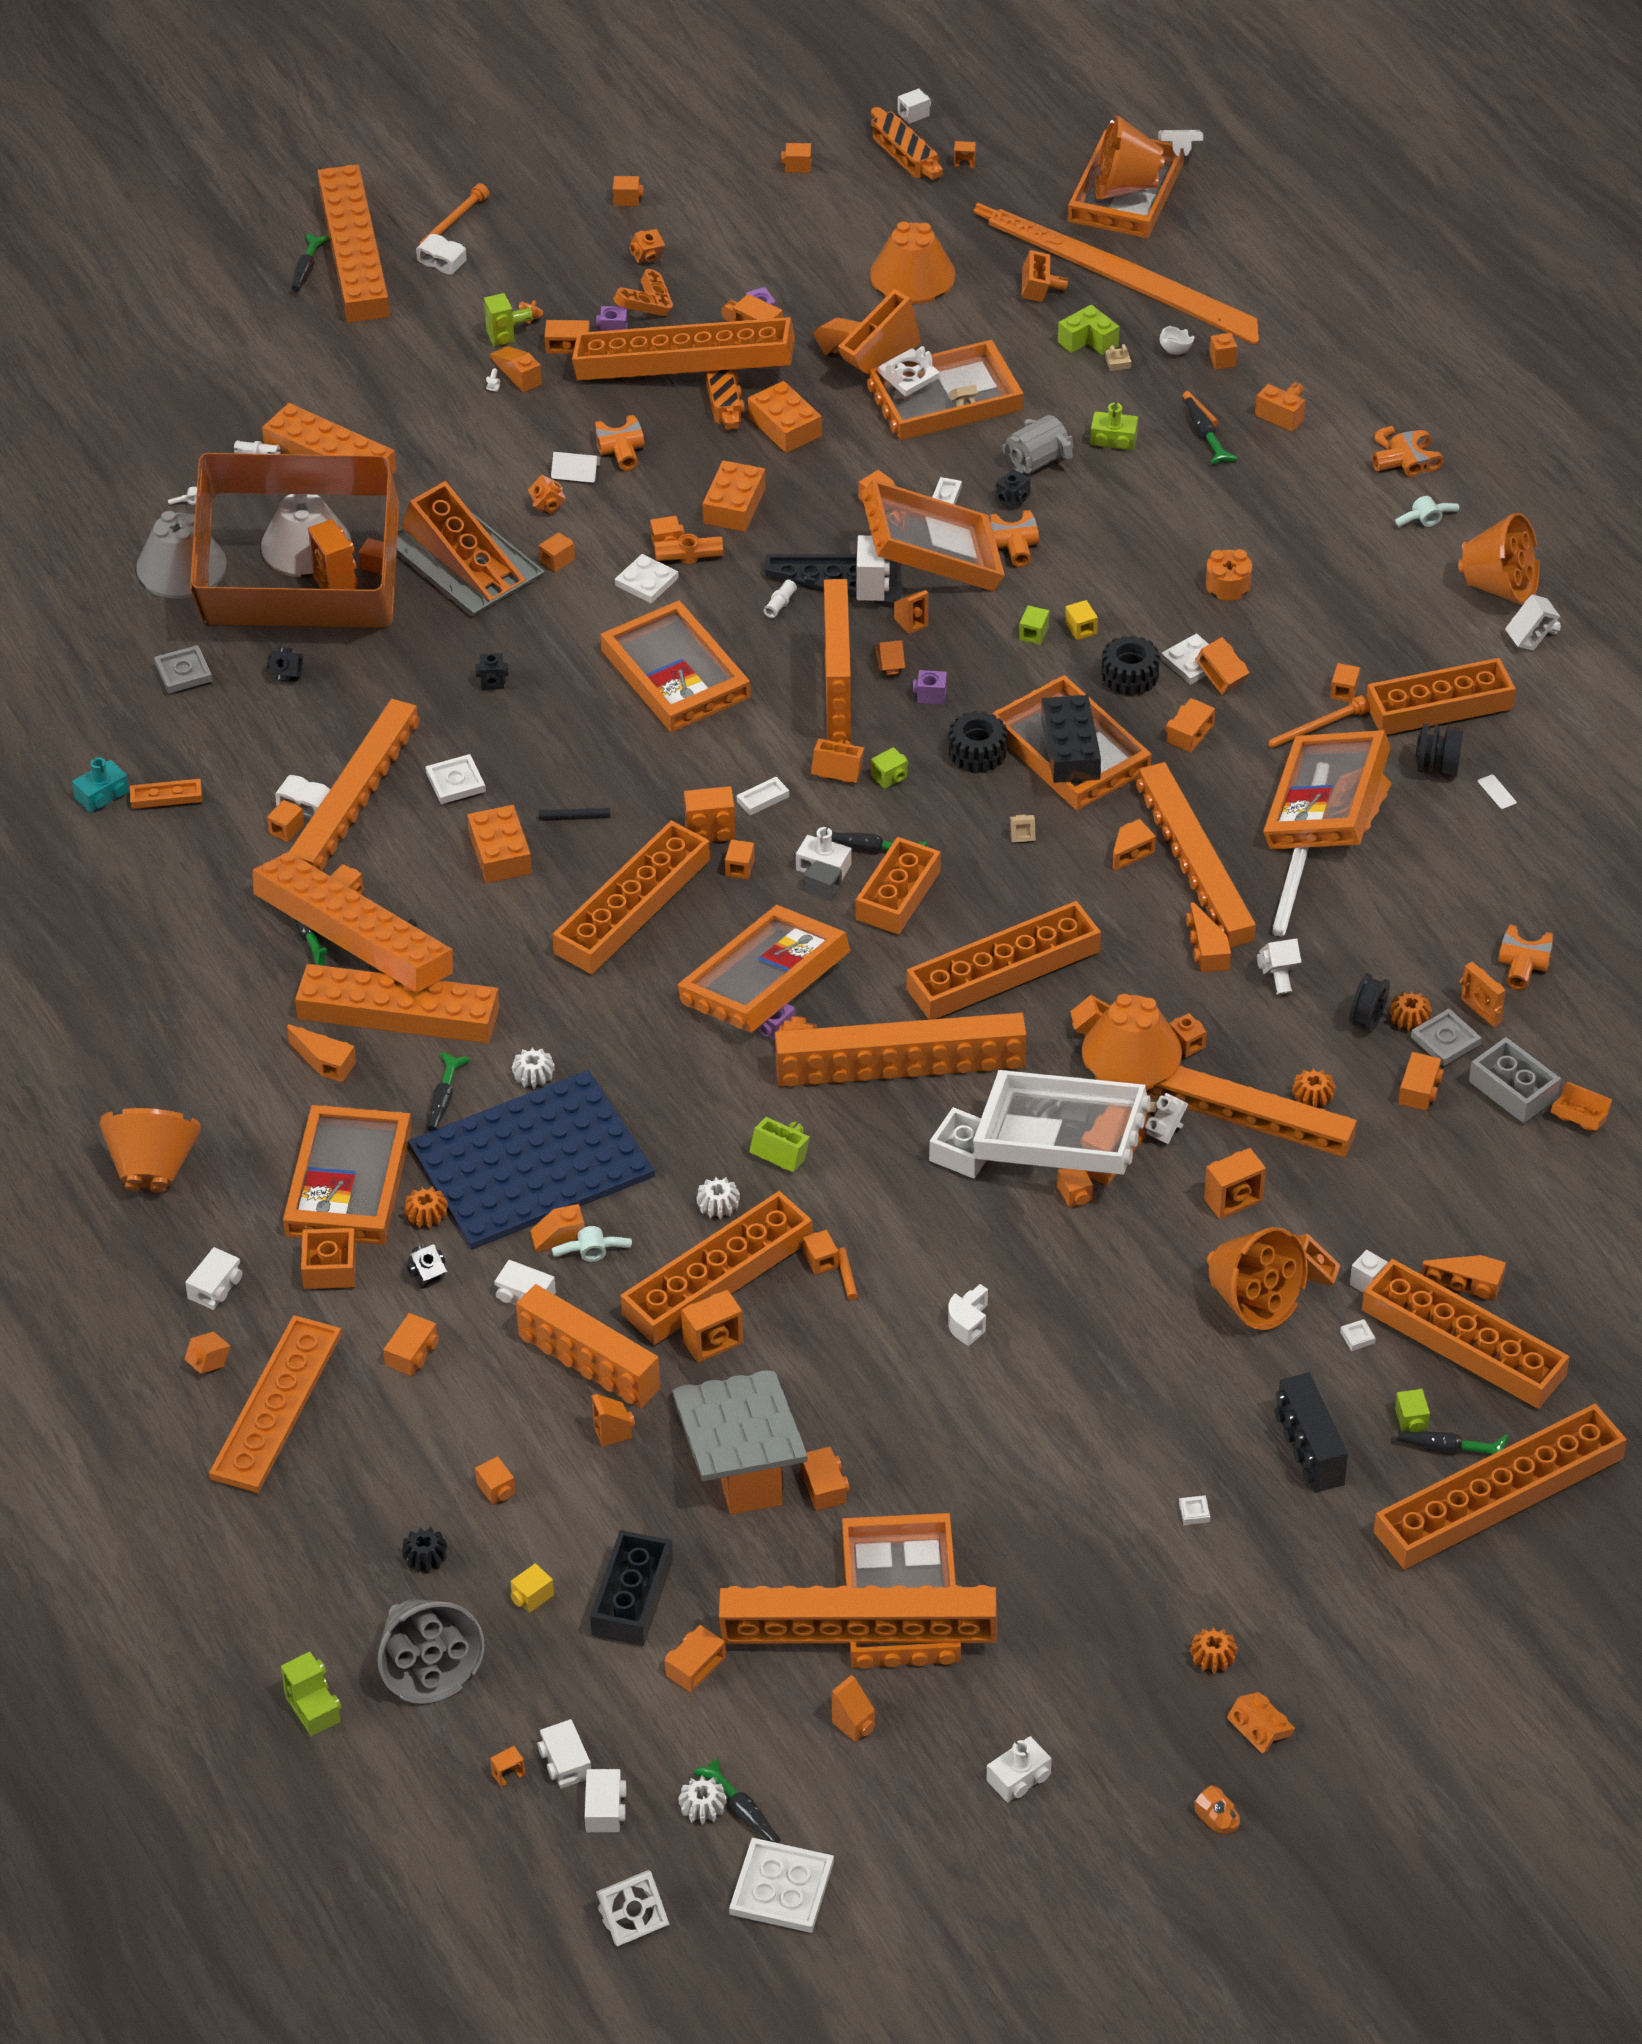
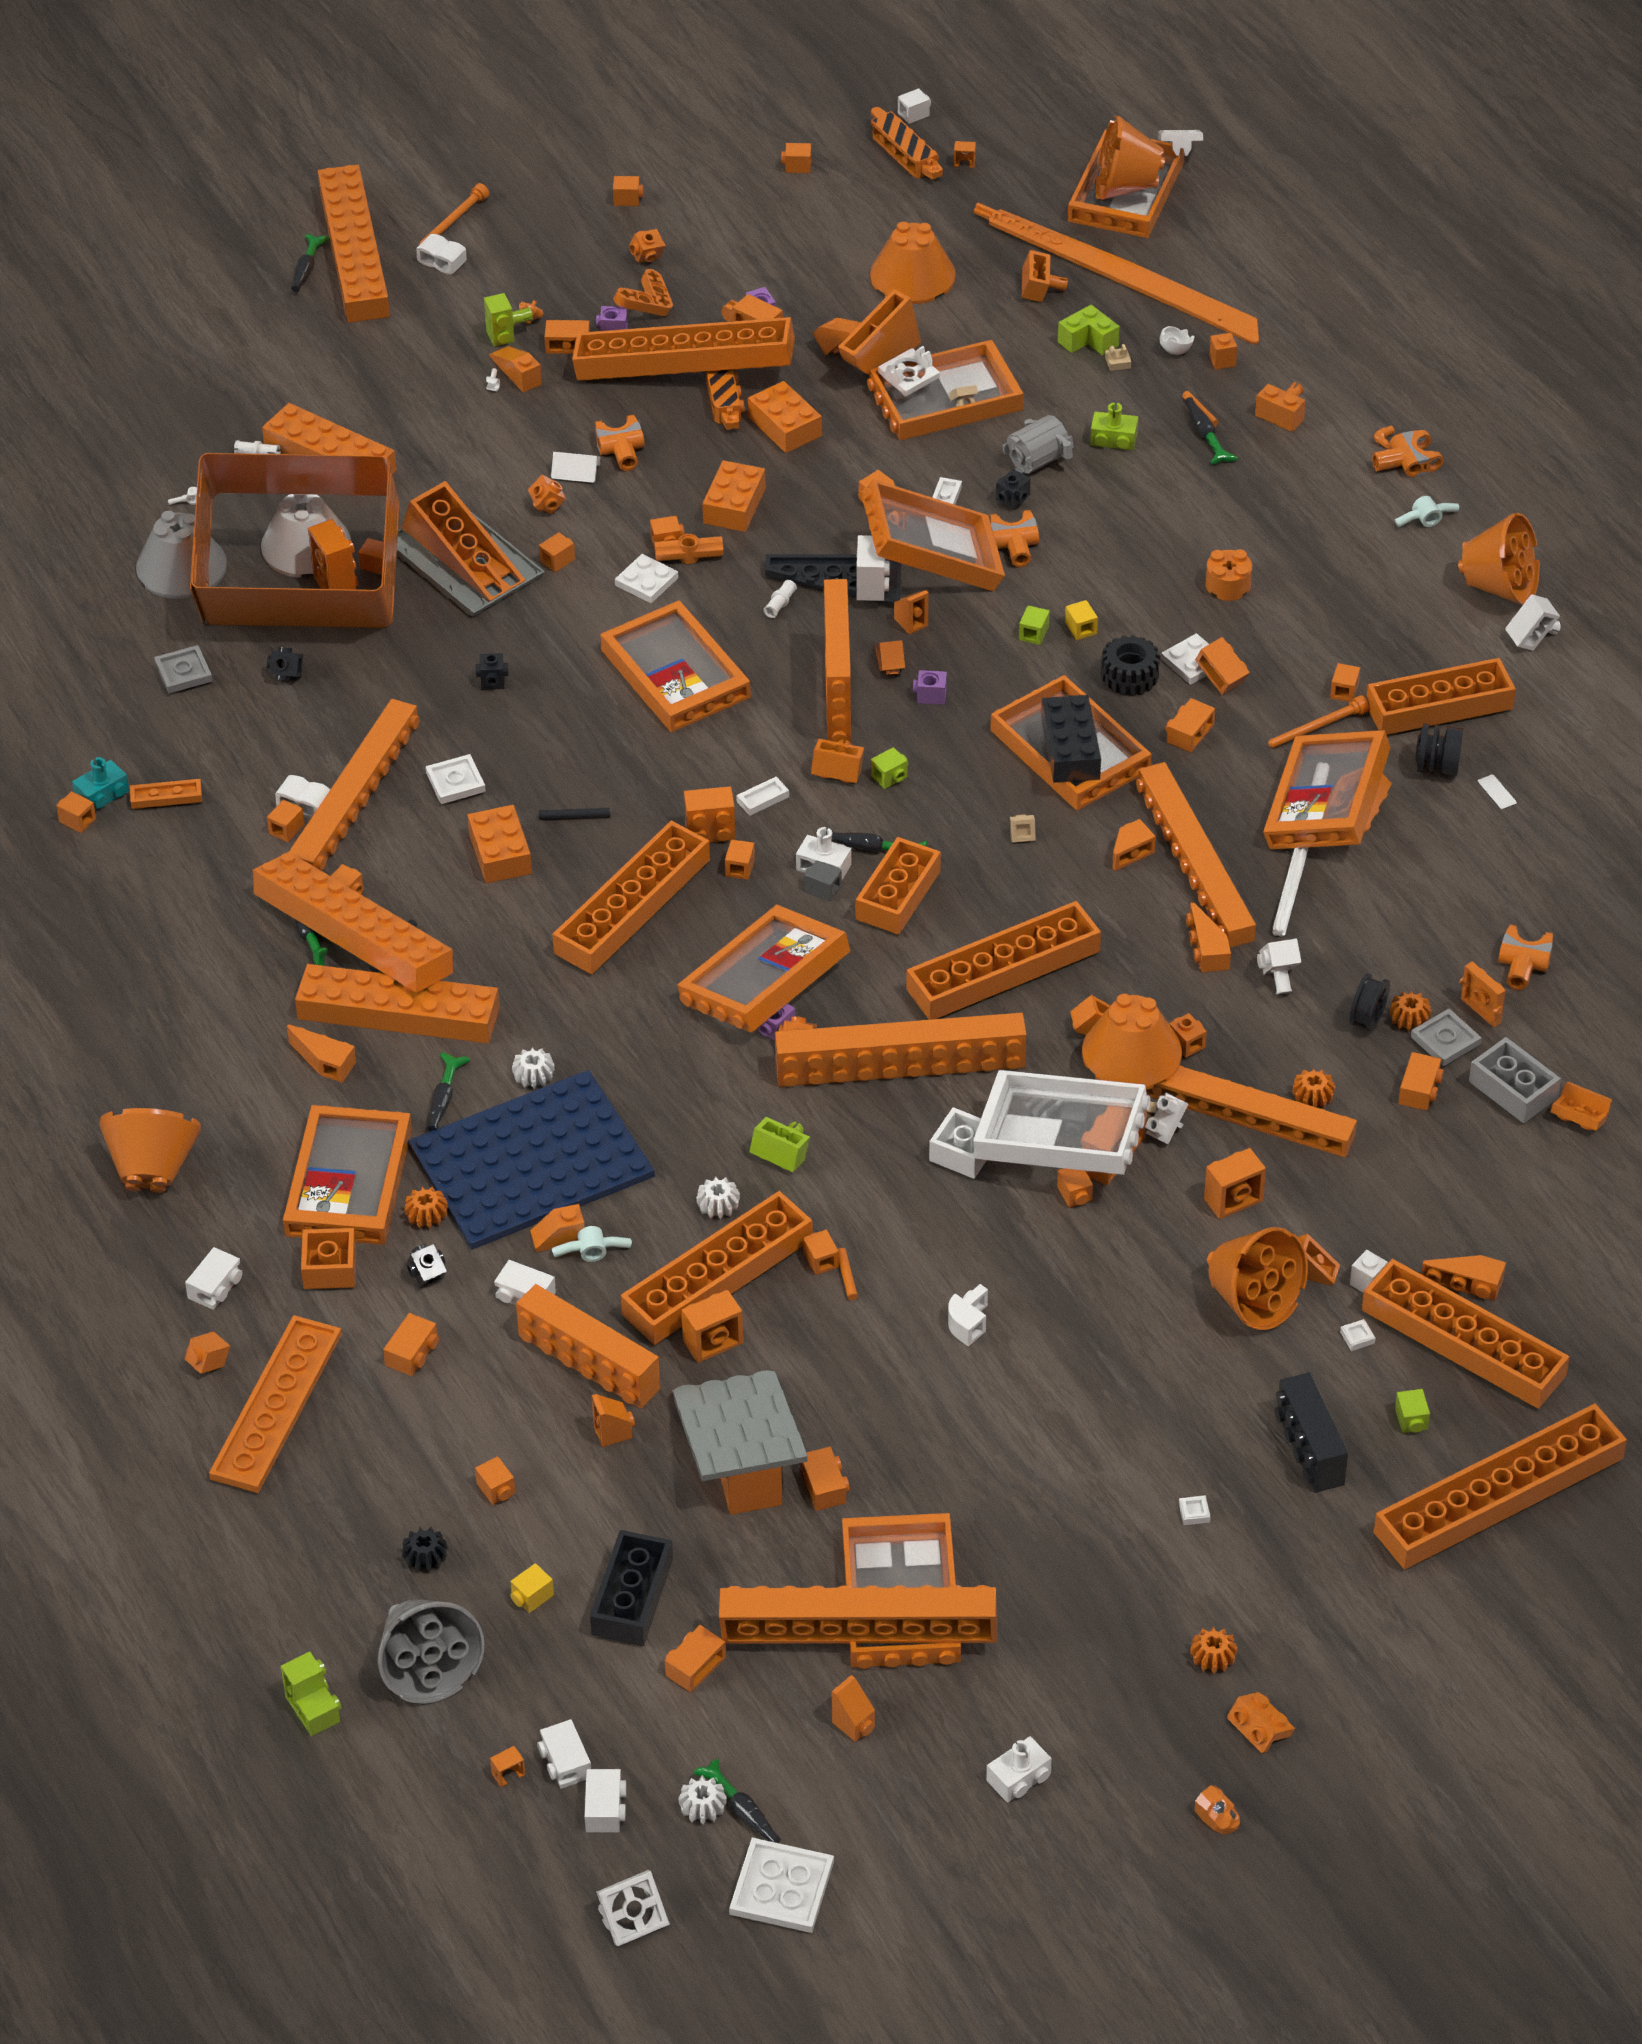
(76, 812): none -> orange brick
(977, 741): black tyre -> none
(1450, 1442): black piece -> none

